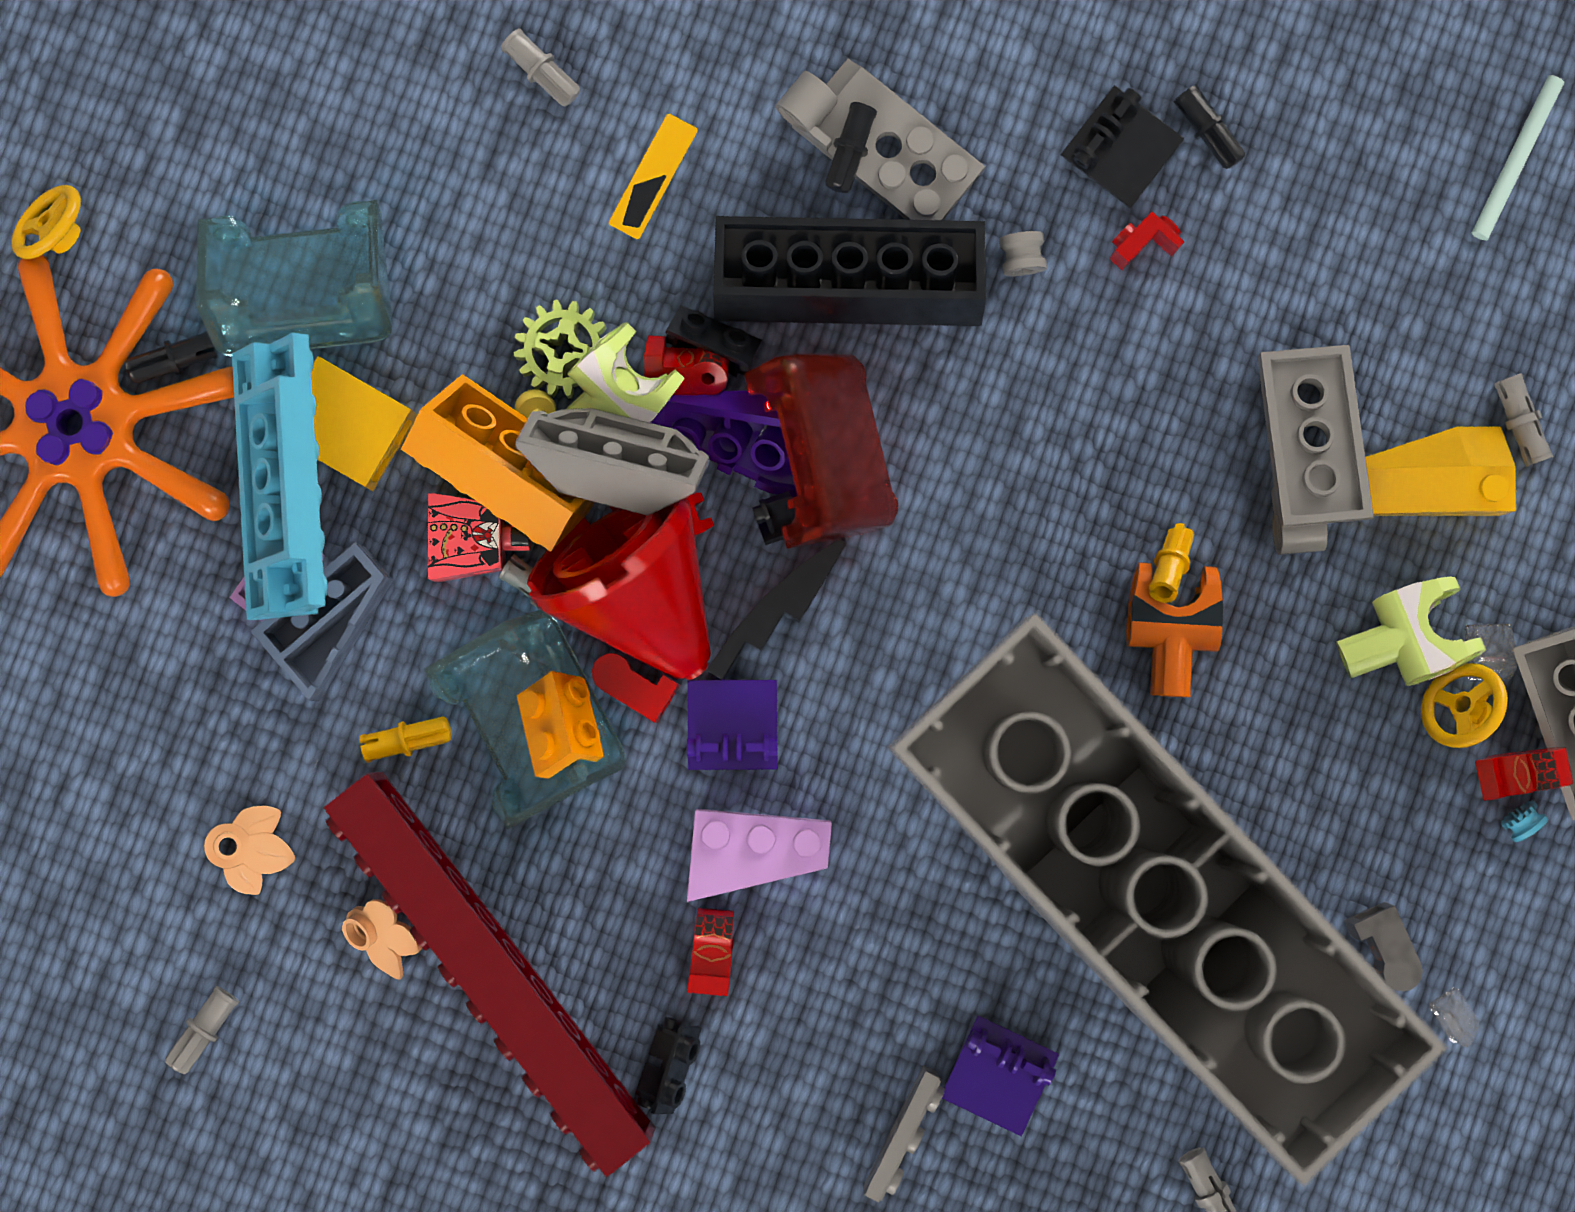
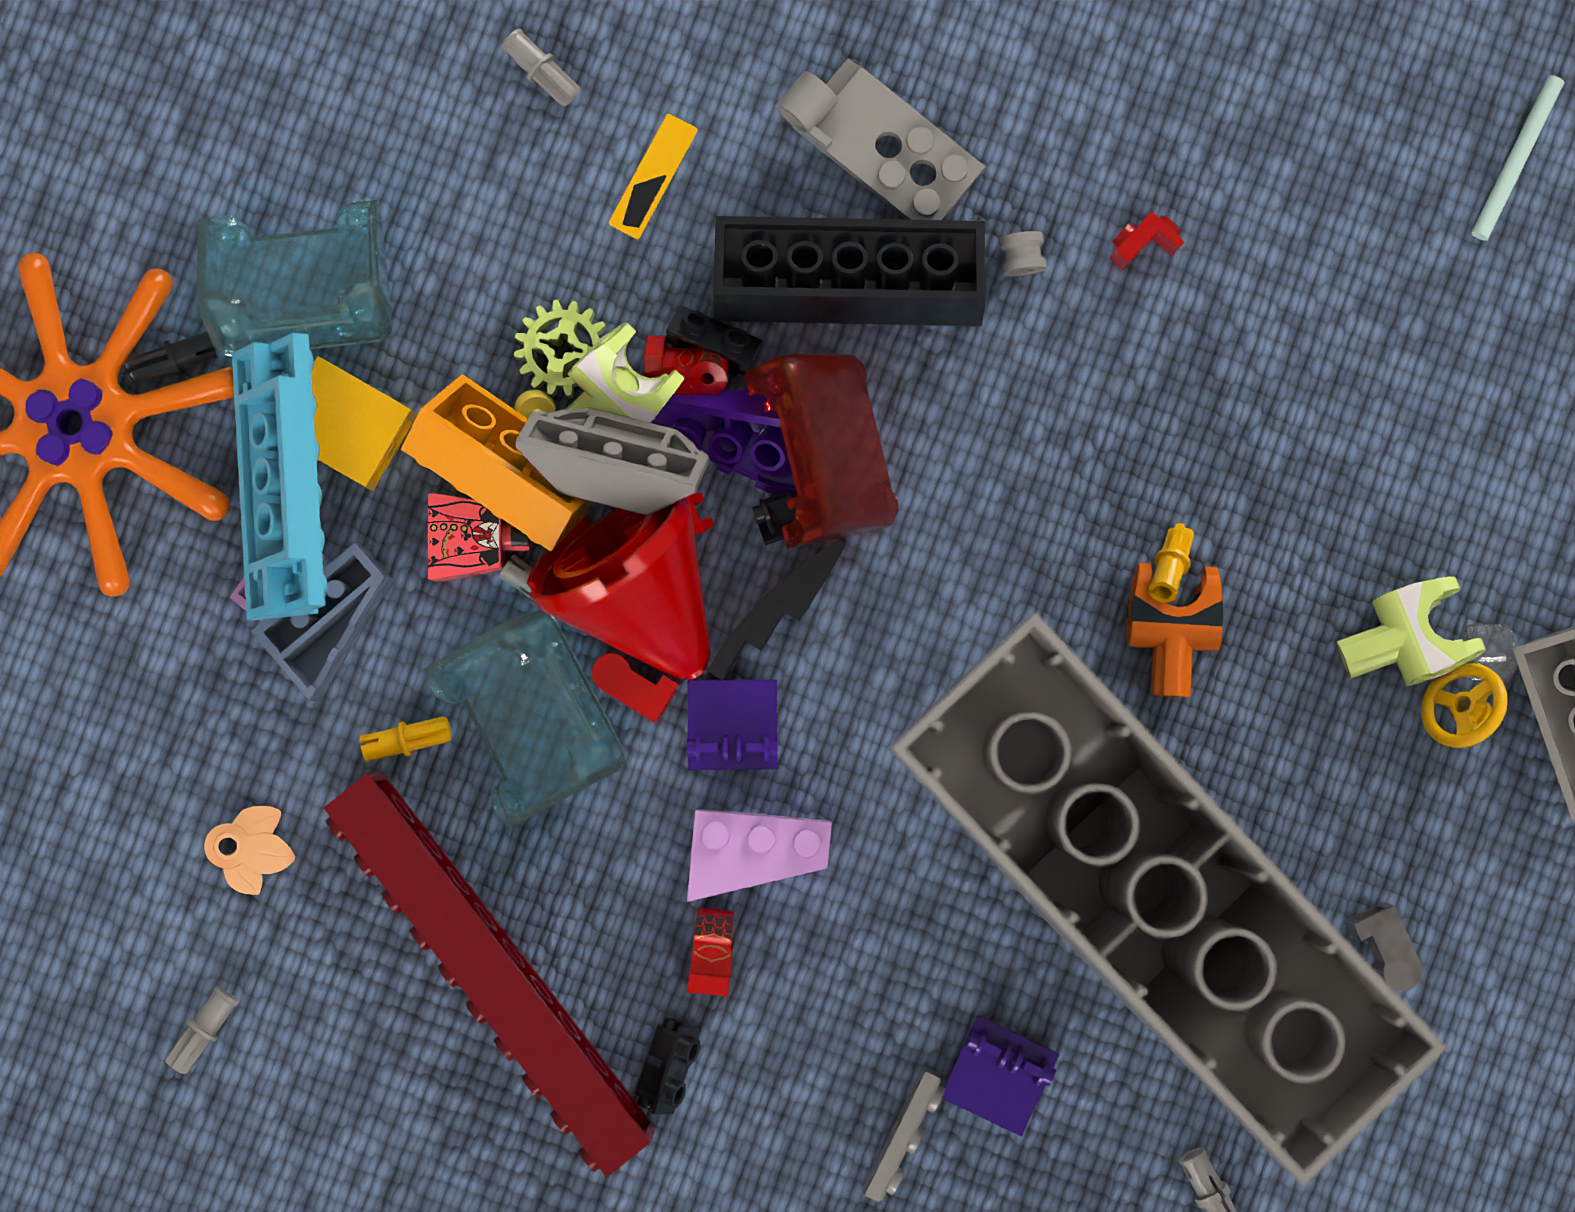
(54, 226): yellow piece -> none
(381, 935): light nougat plate -> none
(559, 723): light orange bracket -> none
(850, 147): black axle -> none
(1122, 145): black hinge -> none
(1210, 127): black axle -> none
(1309, 481): light grey hinge -> none
(1445, 475): yellow wedge -> none
(1455, 1017): clear slope -> none
(1523, 420): light grey pin -> none
(1523, 772): red leg -> none
(1524, 822): medium azure bush -> none

